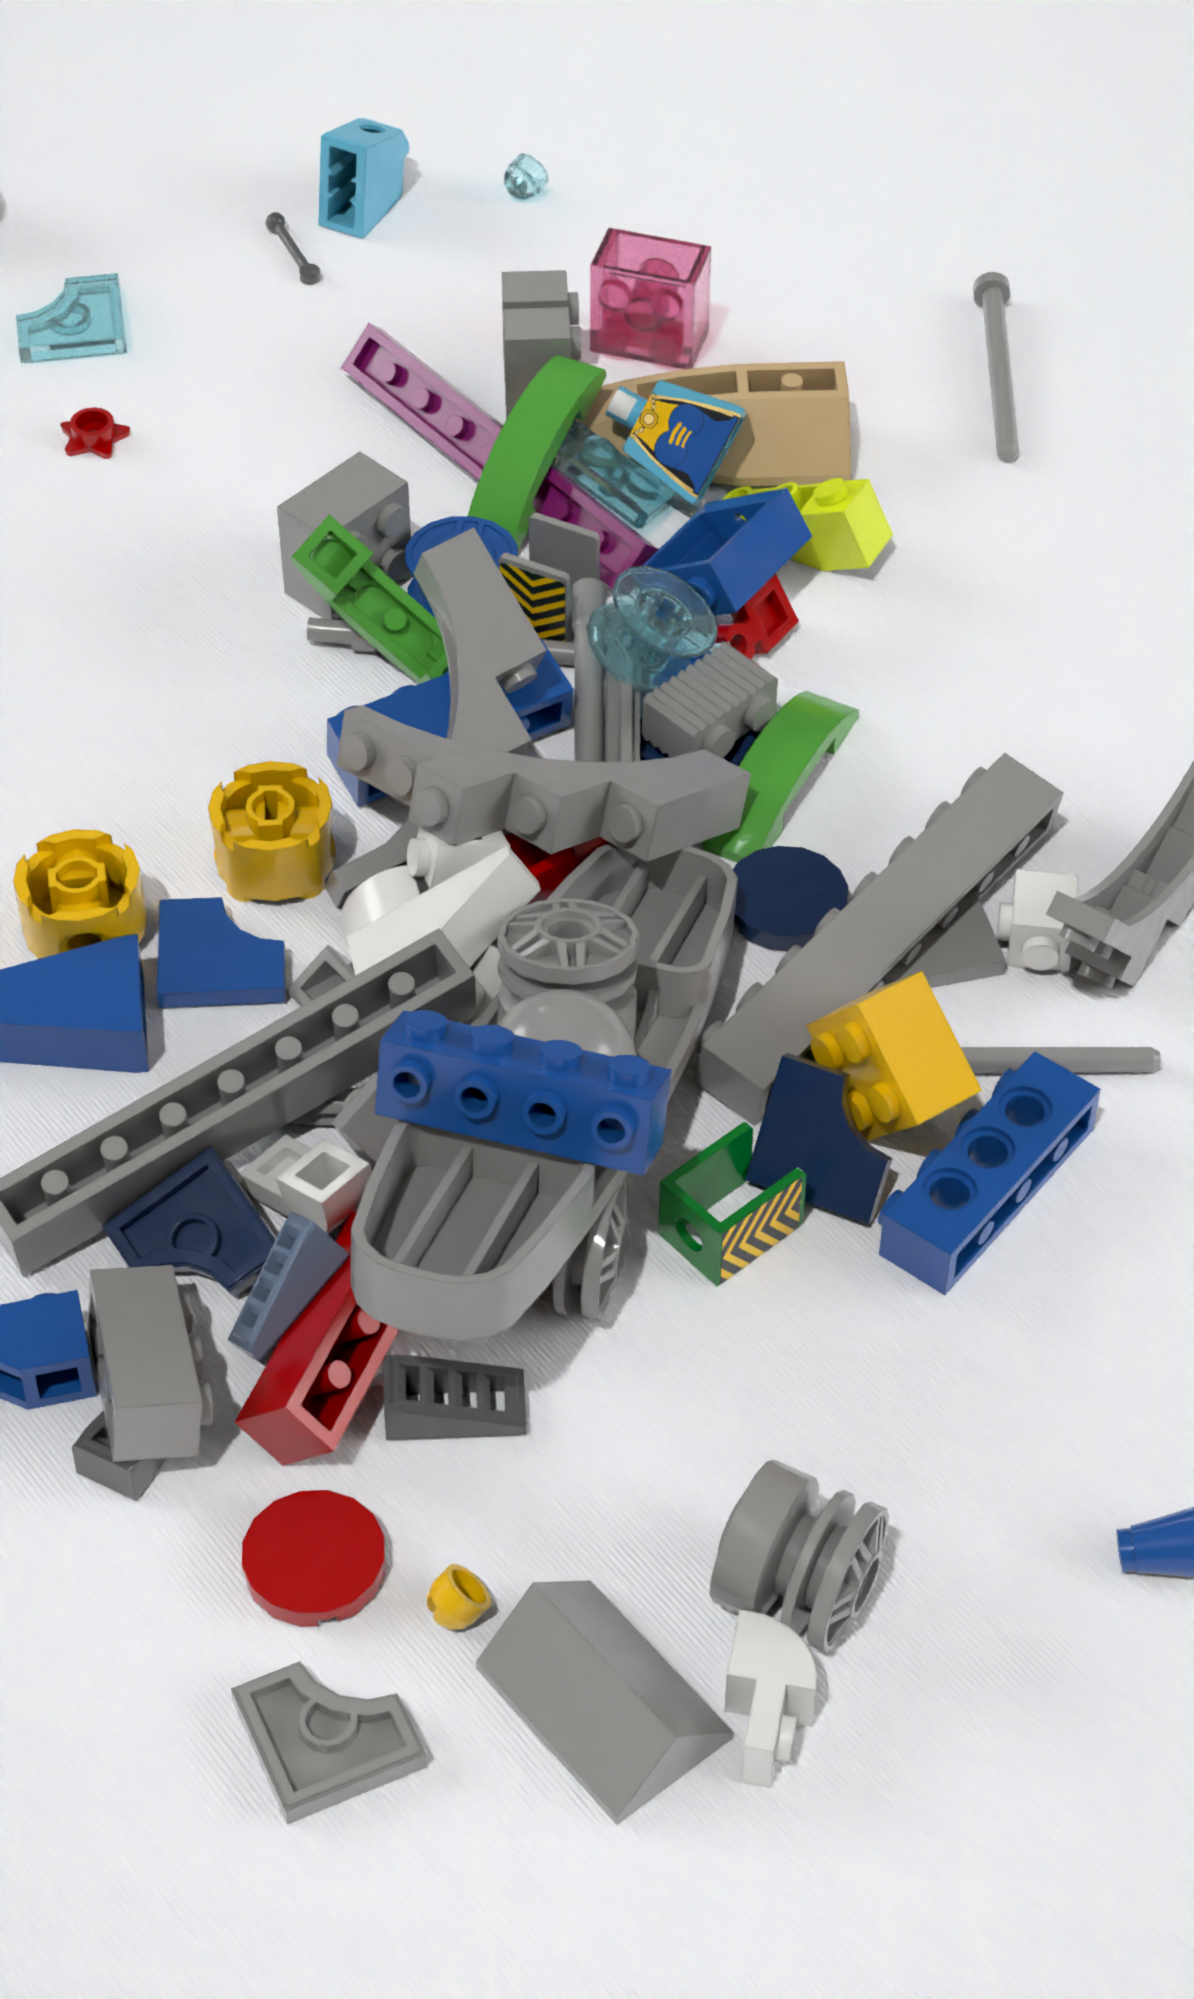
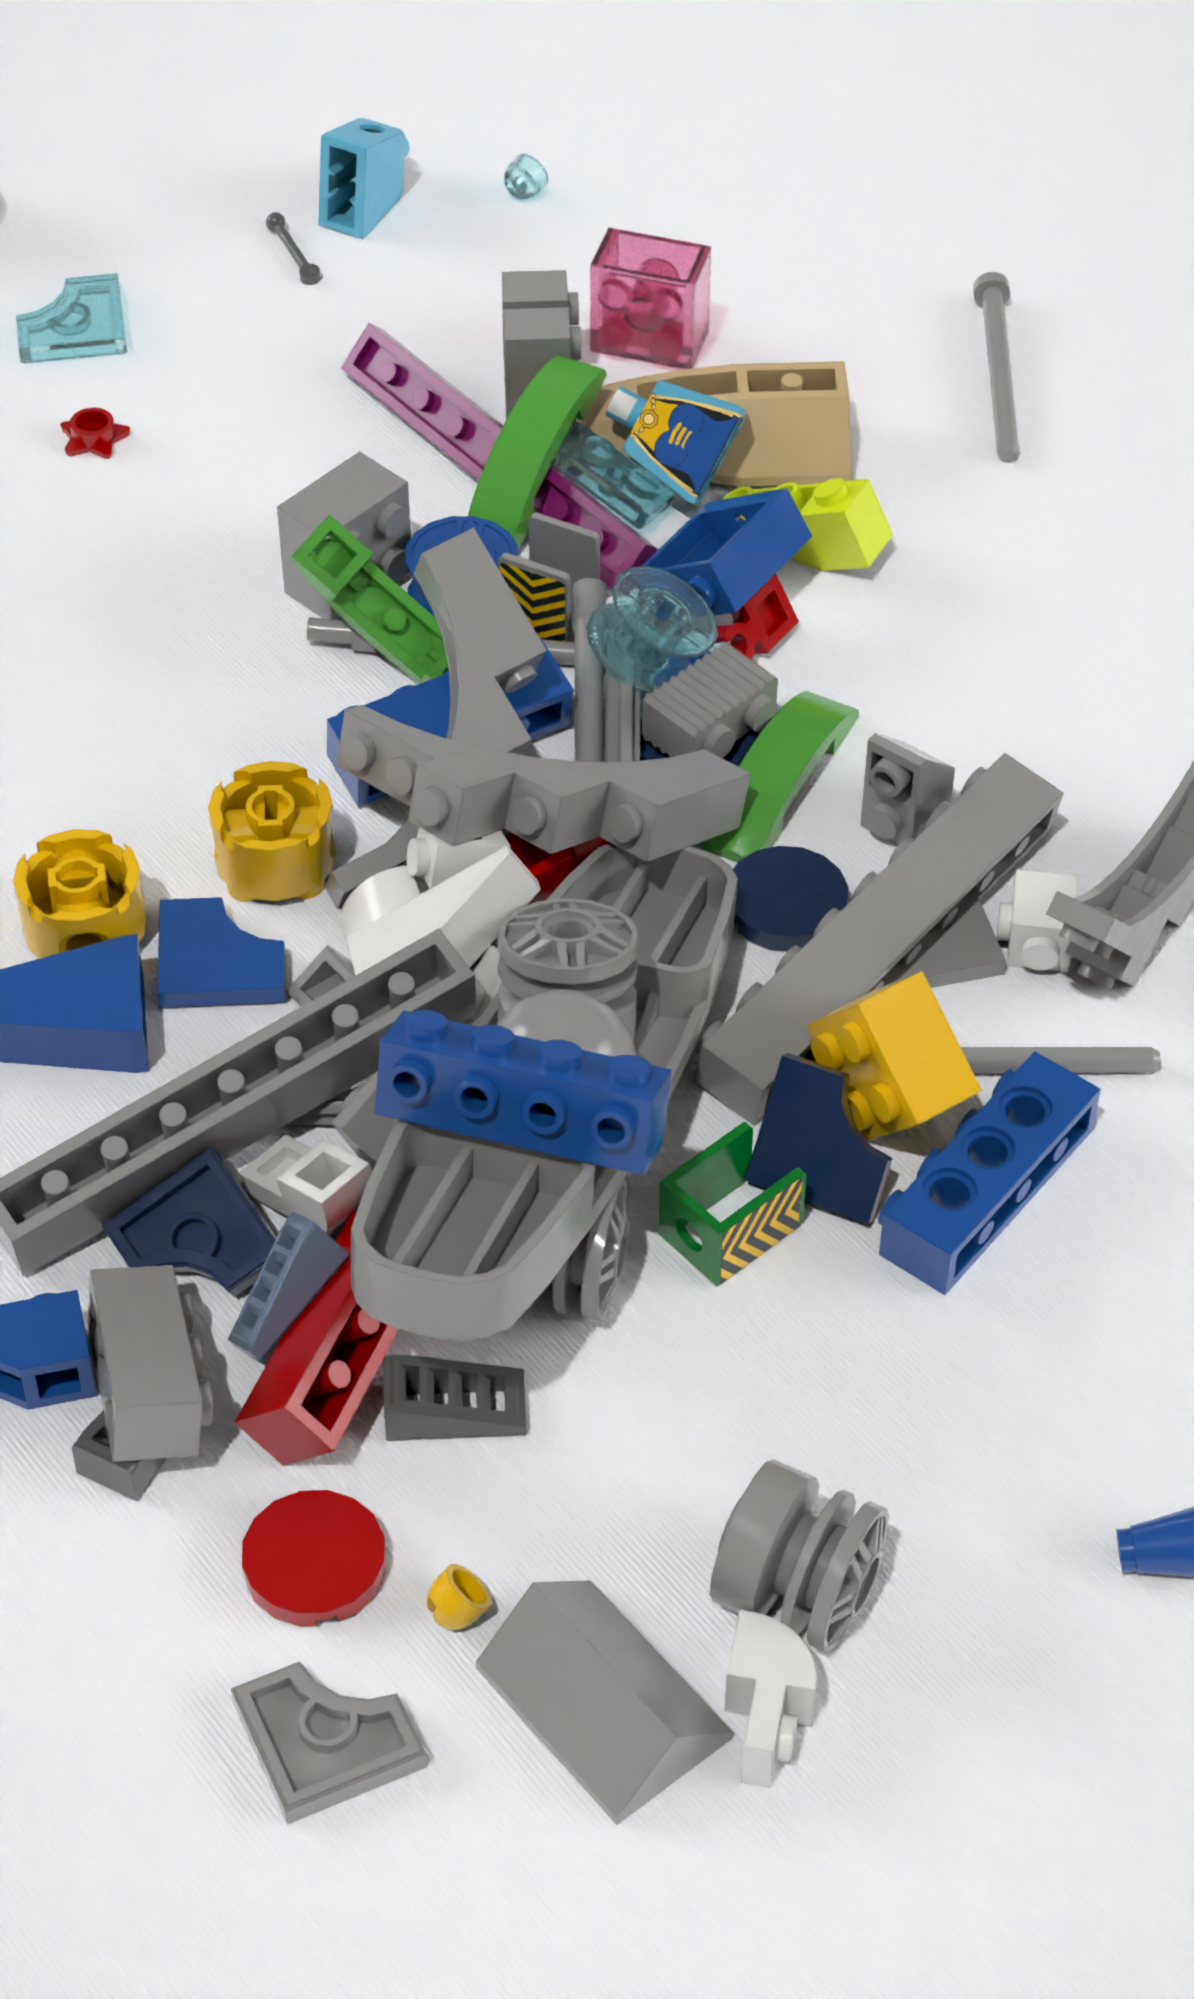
(902, 788): none -> light grey slope

